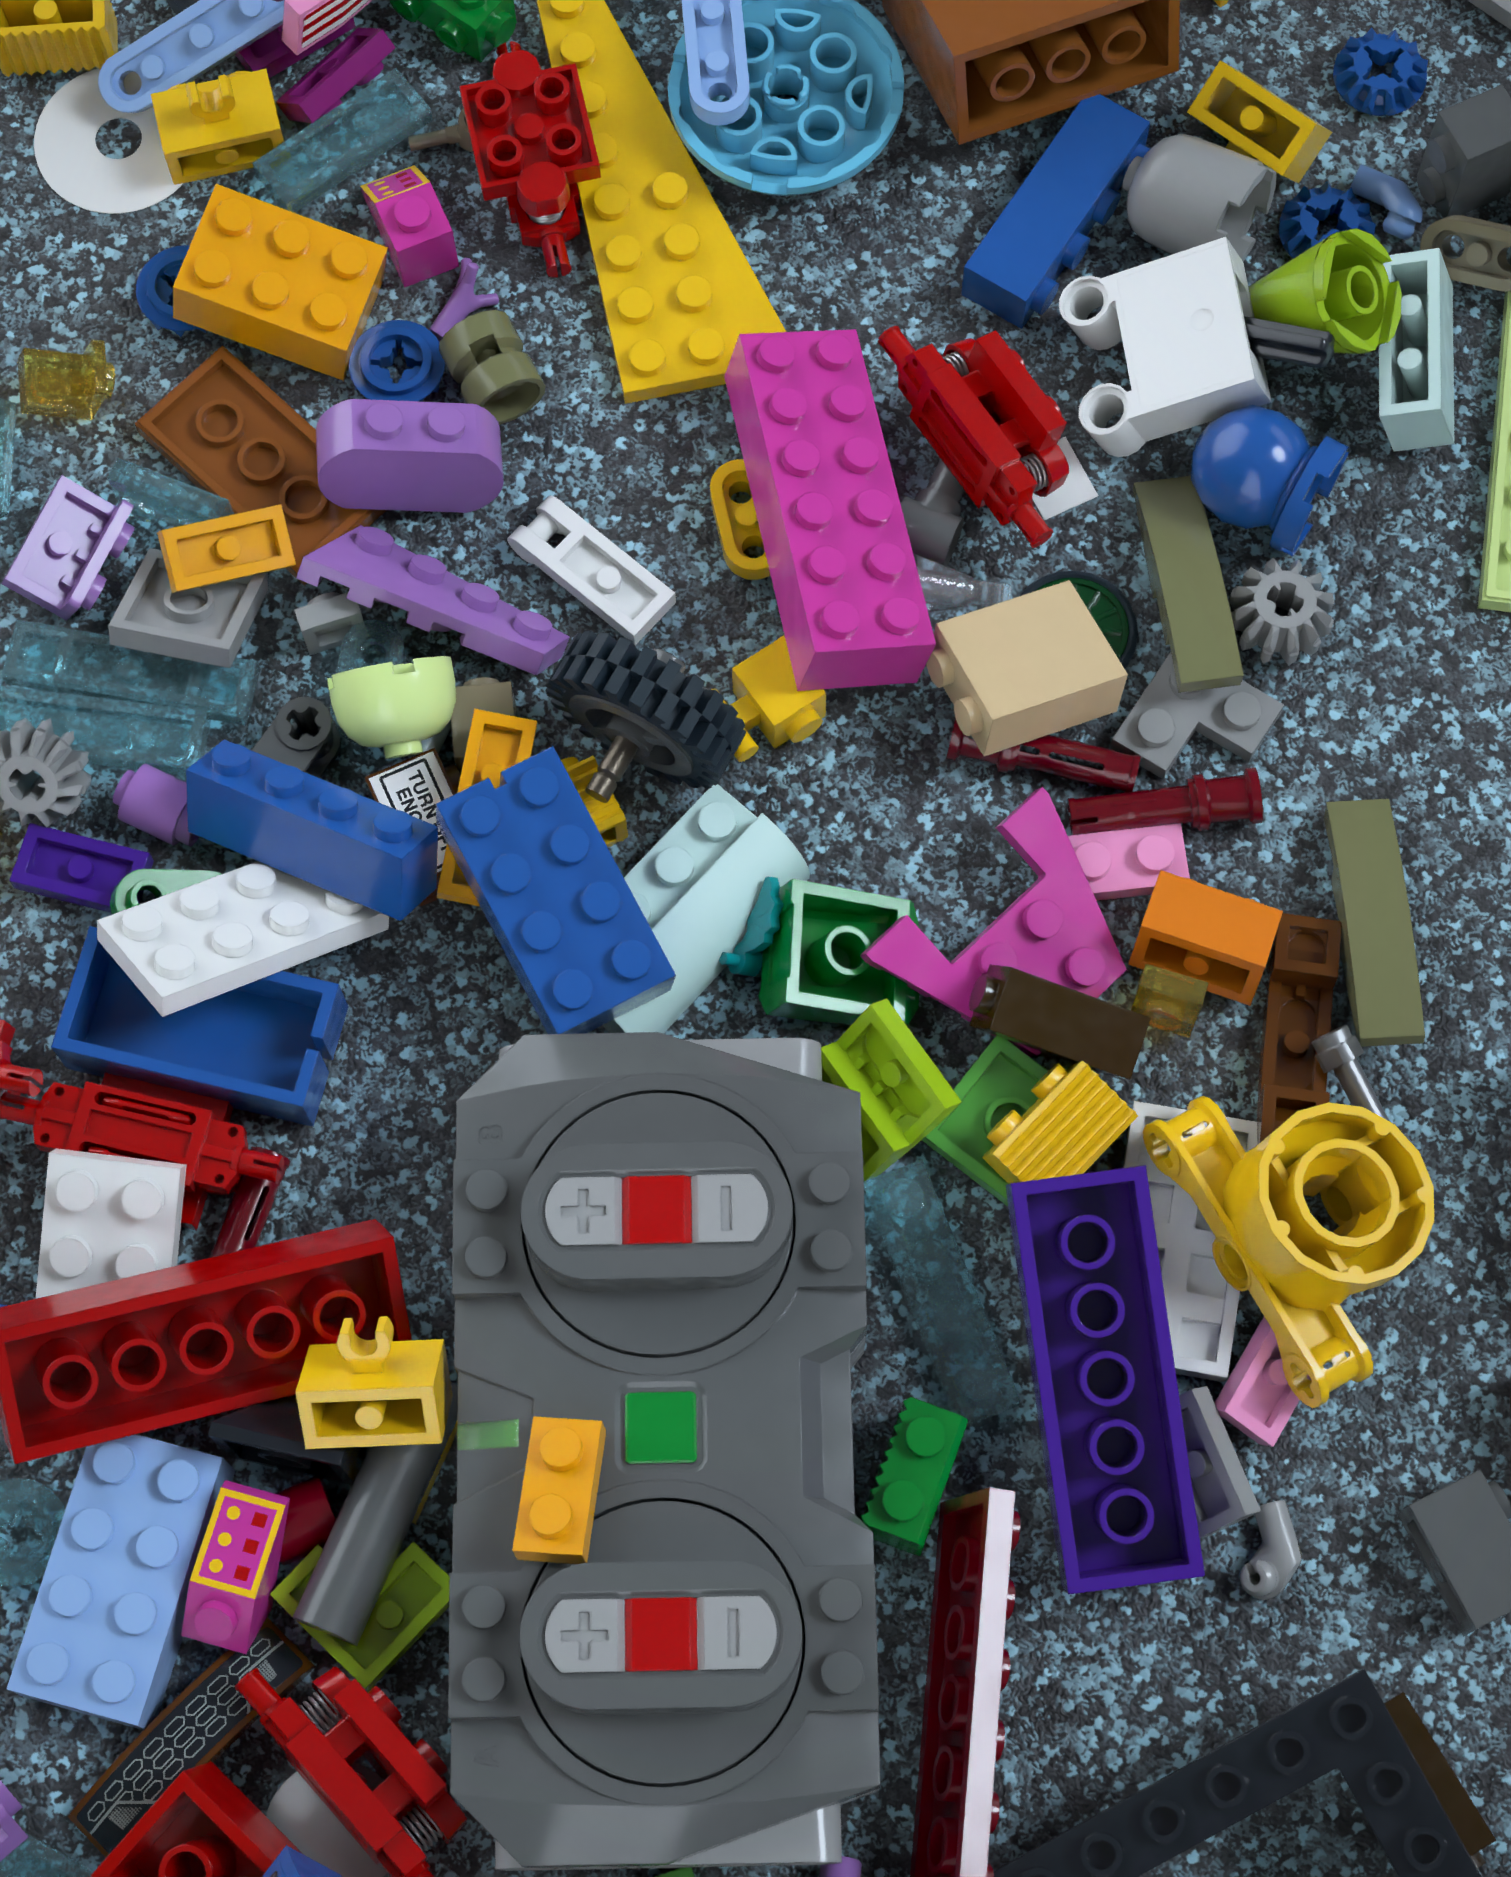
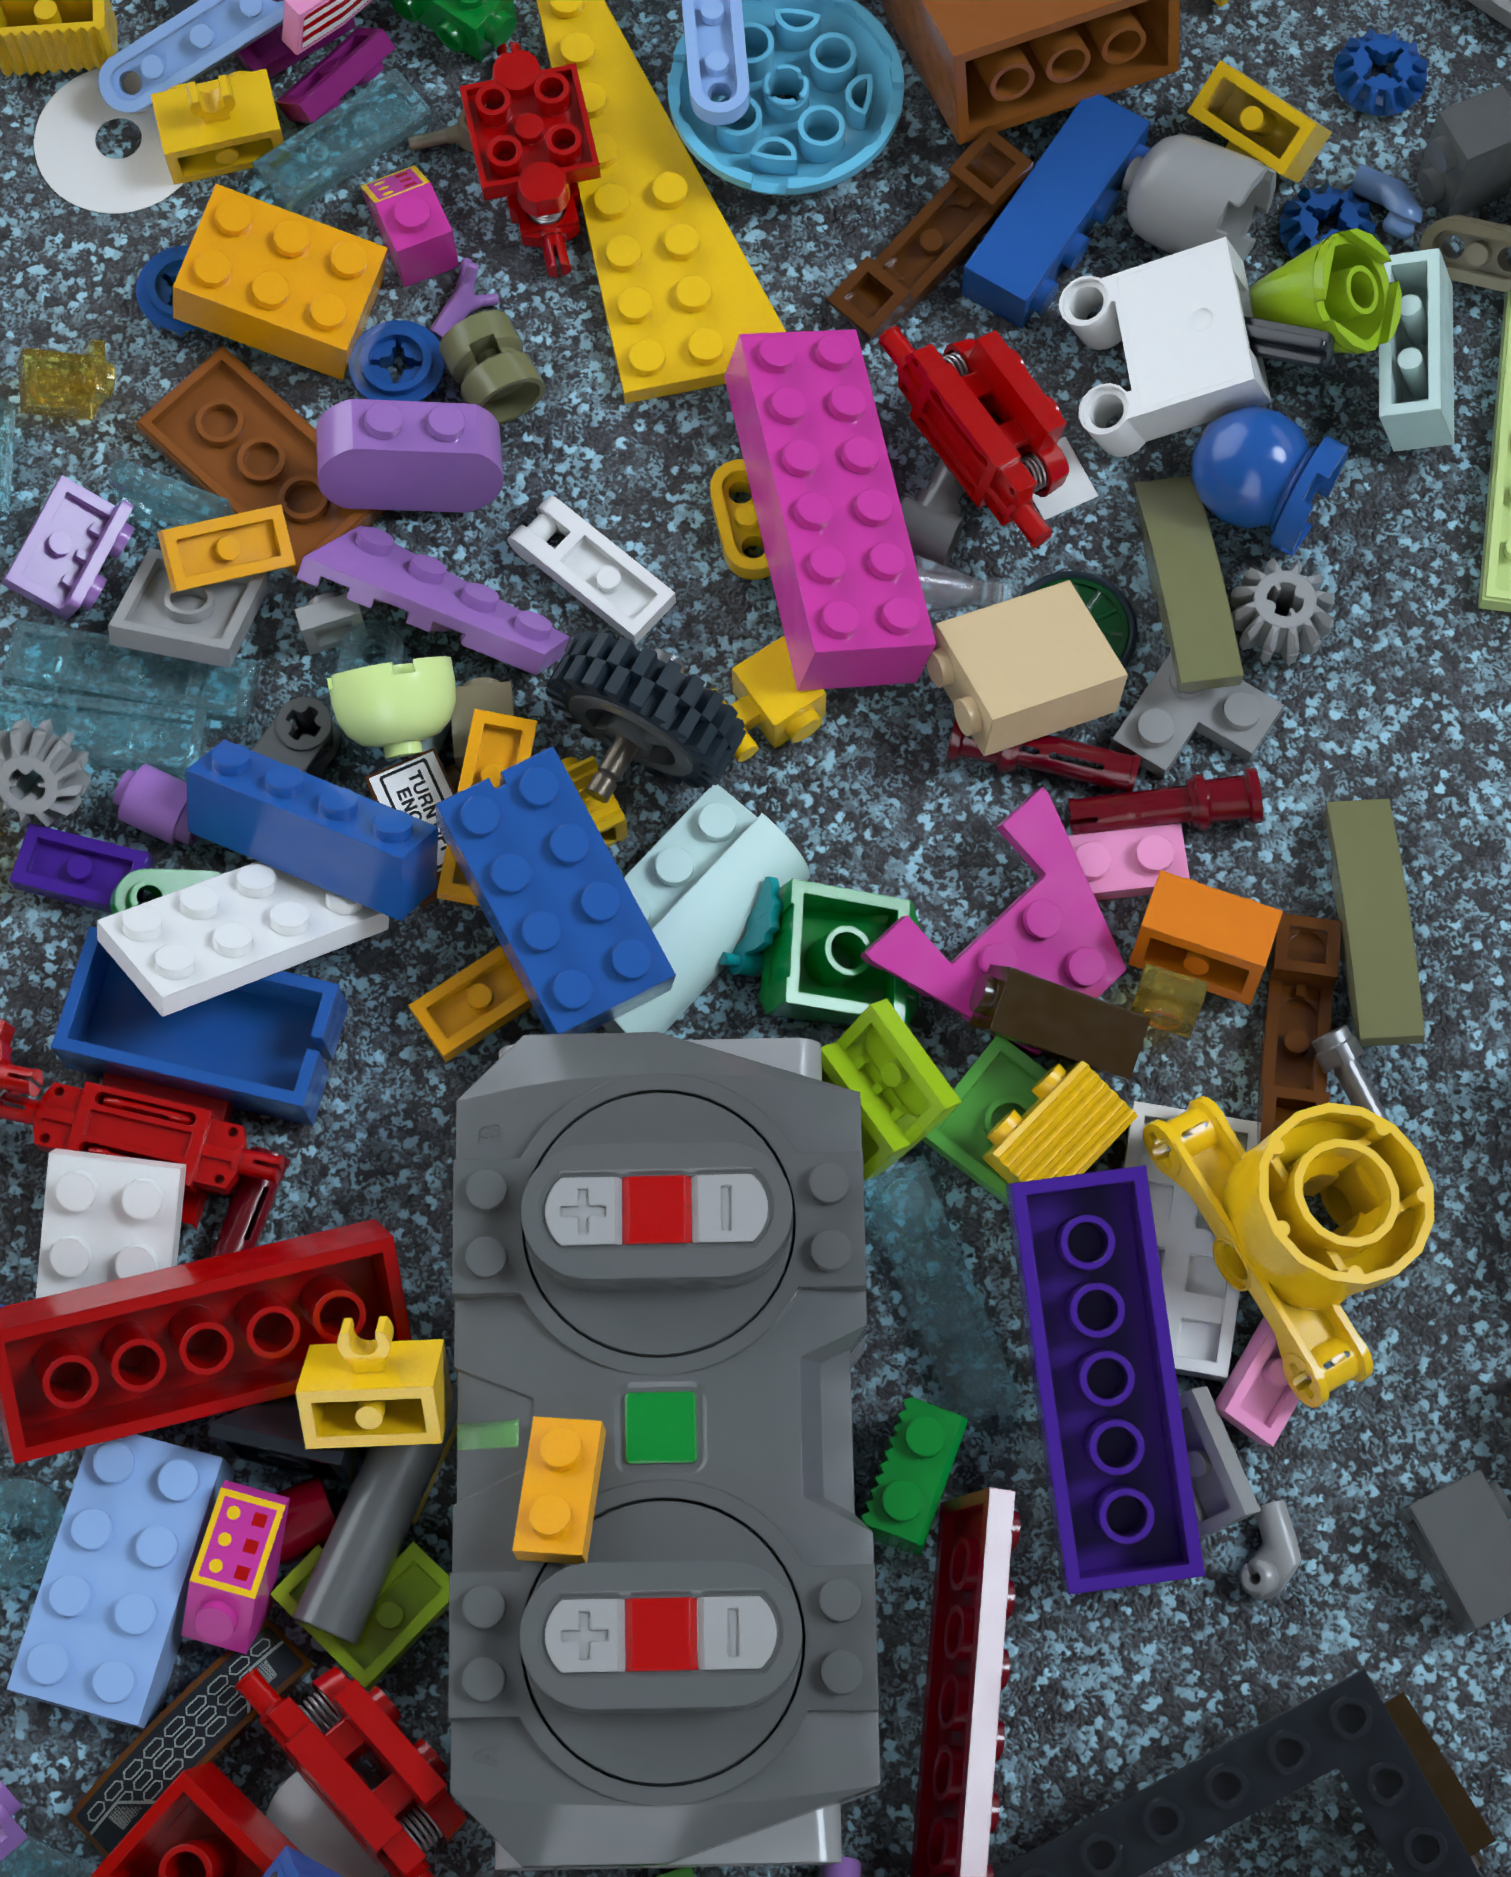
(471, 1004): none -> light orange plate
(936, 238): none -> reddish brown slope

